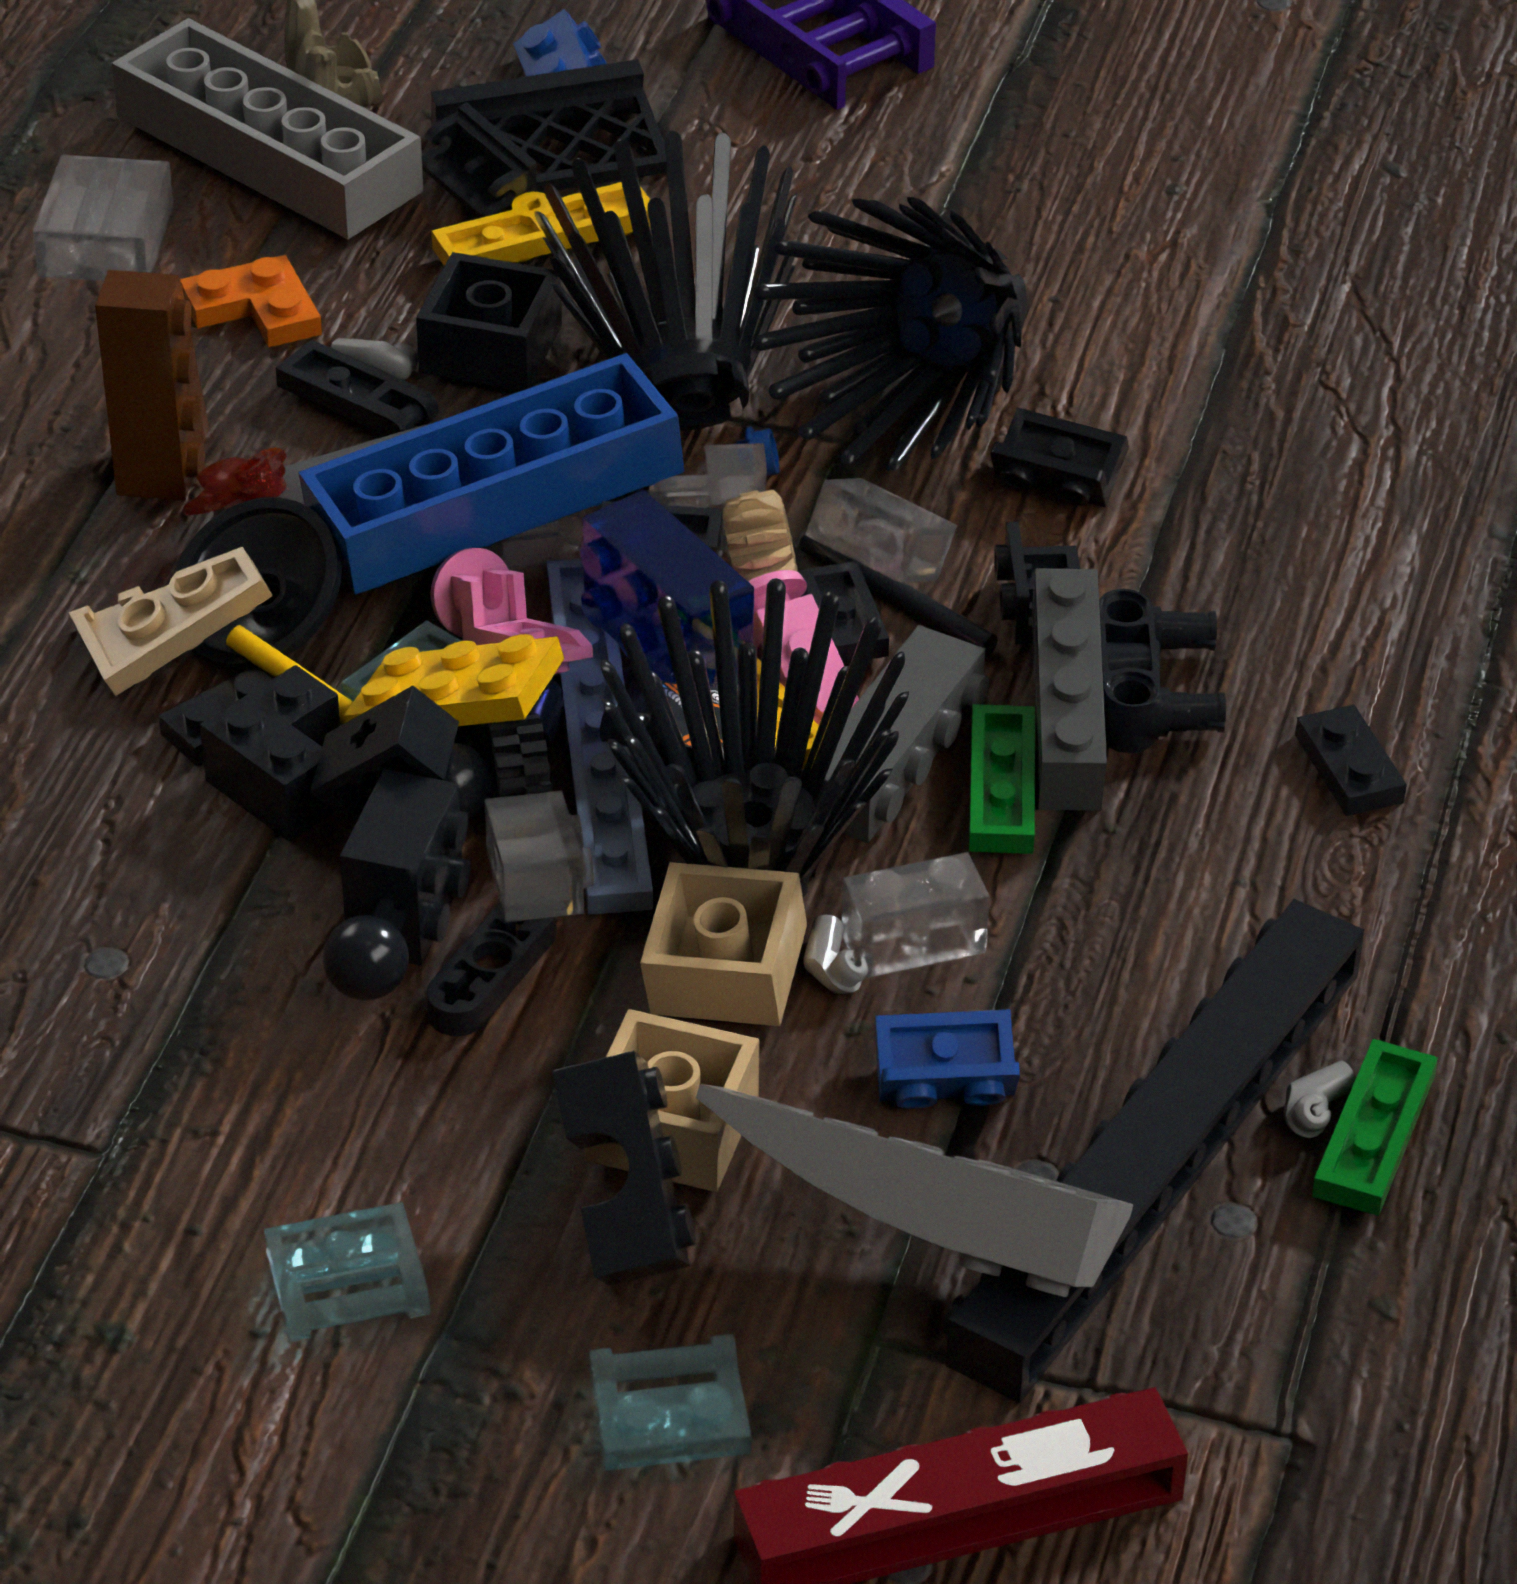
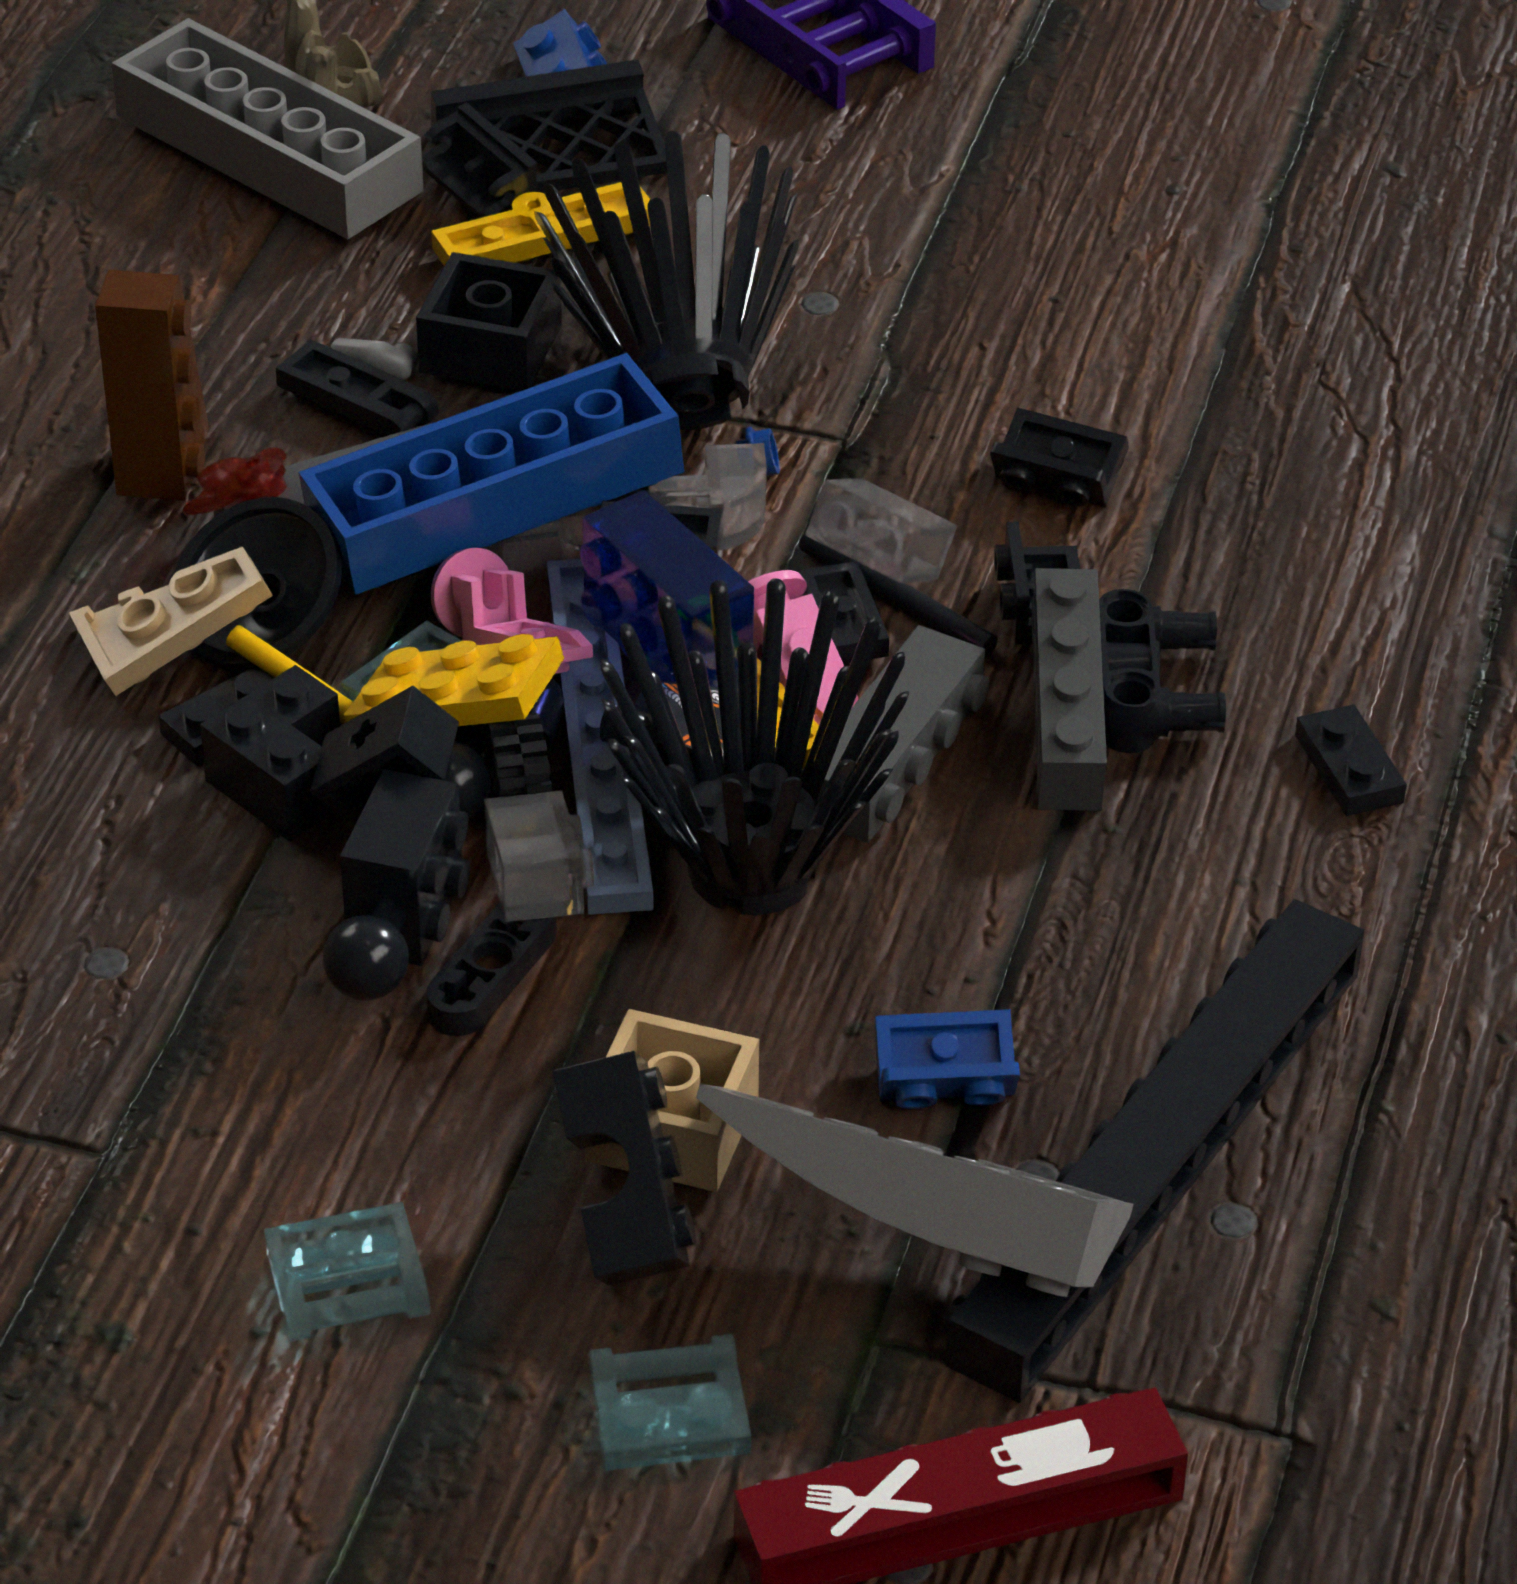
(102, 217): clear brick -> none
(259, 289): orange plate -> none
(724, 944): tan brick -> none
(758, 534): tan gear -> none
(825, 961): light grey arm -> none
(915, 914): clear brick -> none
(937, 313): black plant -> none
(1002, 779): green plate -> none
(1308, 1098): light grey arm -> none
(1375, 1127): green plate -> none

